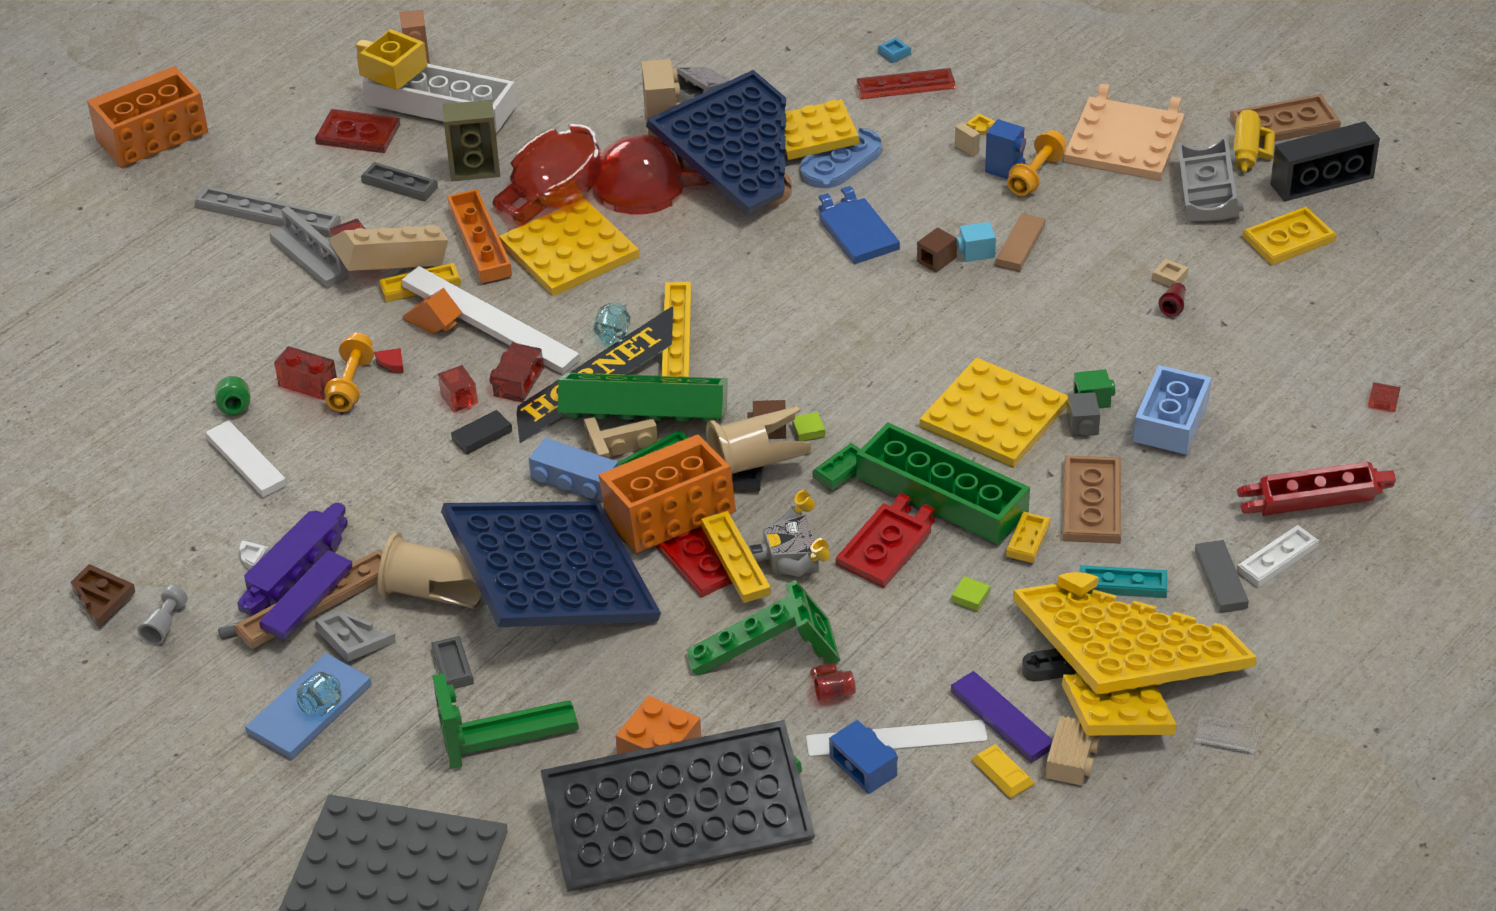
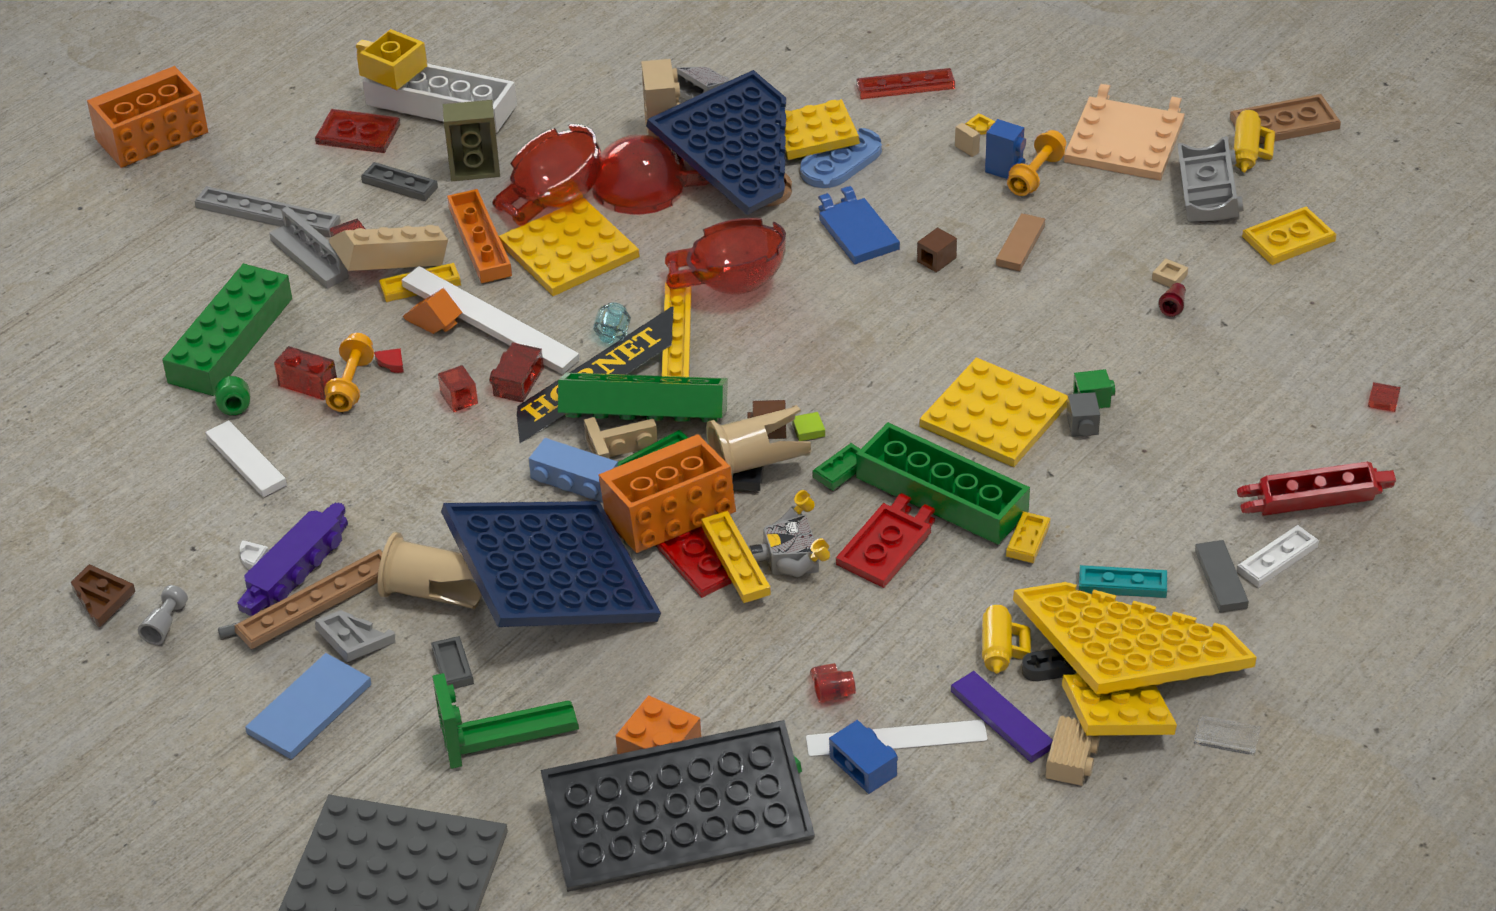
(227, 329): none -> green brick
(305, 595): dark purple tile -> none
(318, 694): clear light blue head -> none
(414, 26): nougat brick -> none
(481, 431): black tile -> none
(730, 257): none -> clear red windscreen
(765, 624): green bracket -> none
(894, 50): dark azure tile -> none
(970, 593): lime tile -> none
(976, 241): medium azure brick -> none
(997, 639): none -> yellow piece
(1002, 771): yellow tile -> none
(1077, 582): yellow tile -> none
(1092, 499): medium nougat tile -> none
(1172, 409): light blue brick -> none
(1324, 161): black brick -> none

